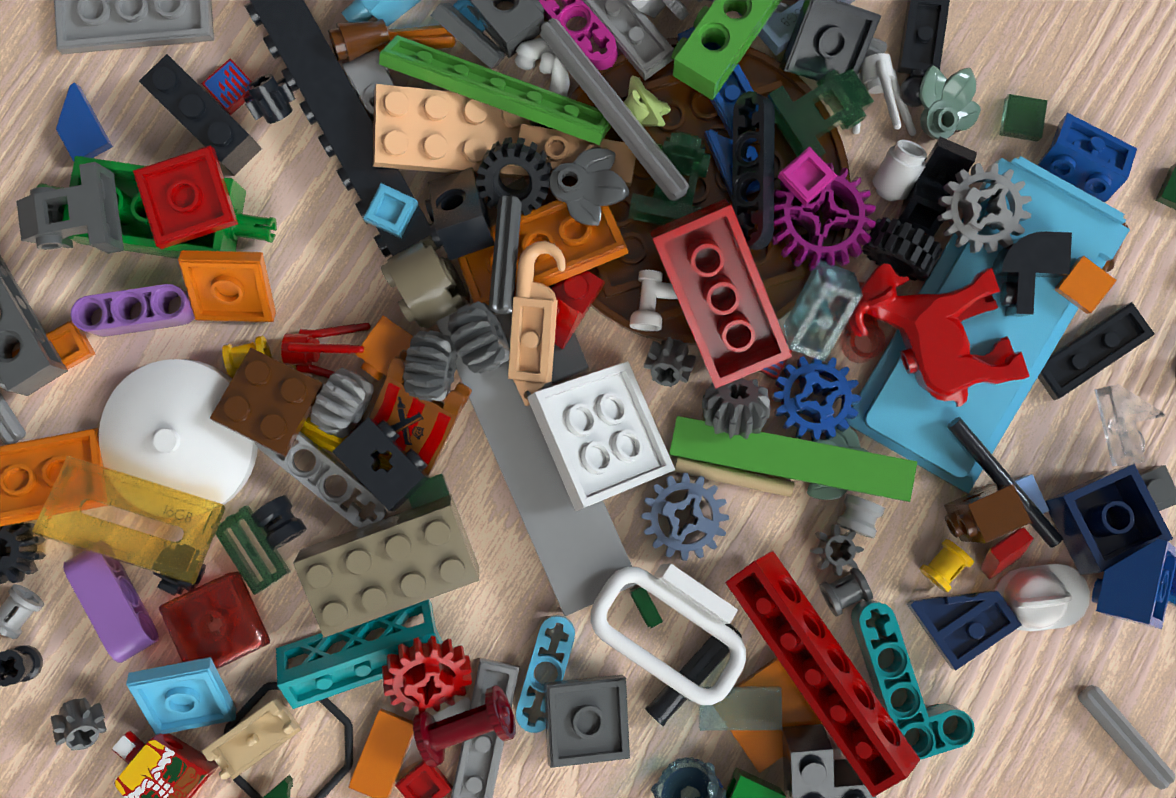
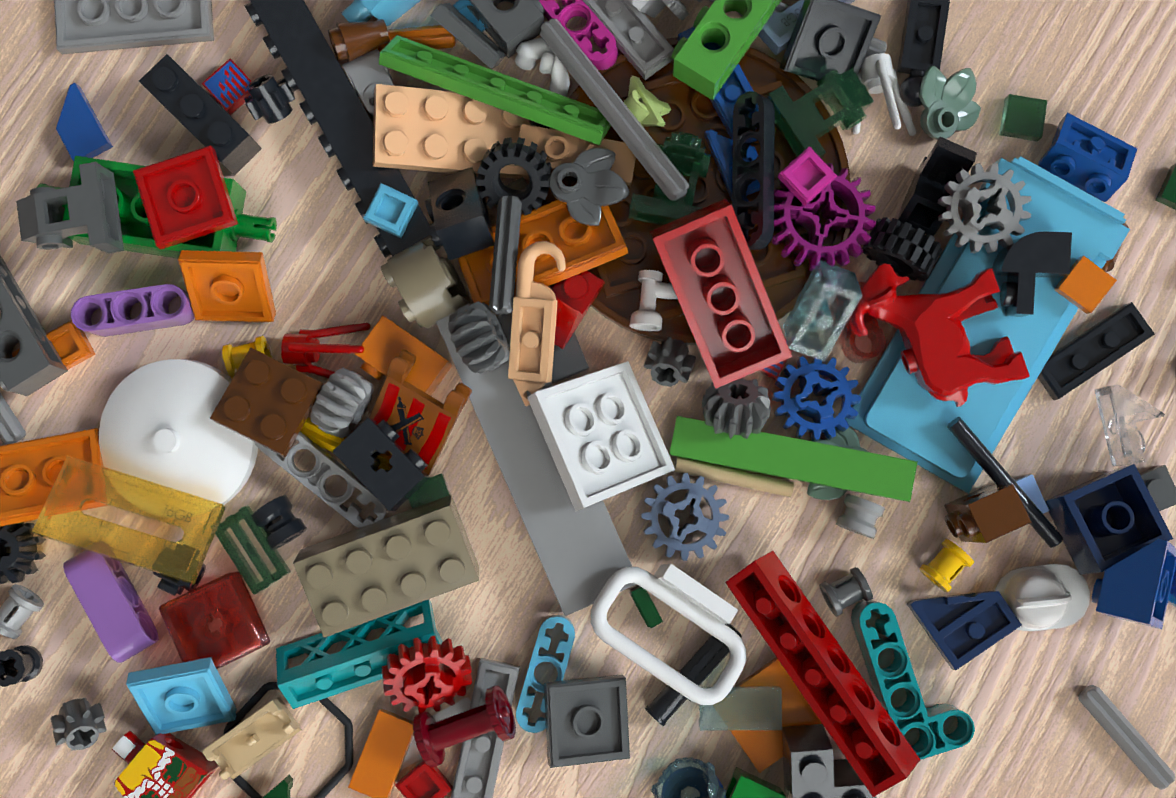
(430, 366): dark grey gear -> none
(847, 548): dark grey gear -> none
(899, 170): white brick -> none
(1006, 552): red tile -> none

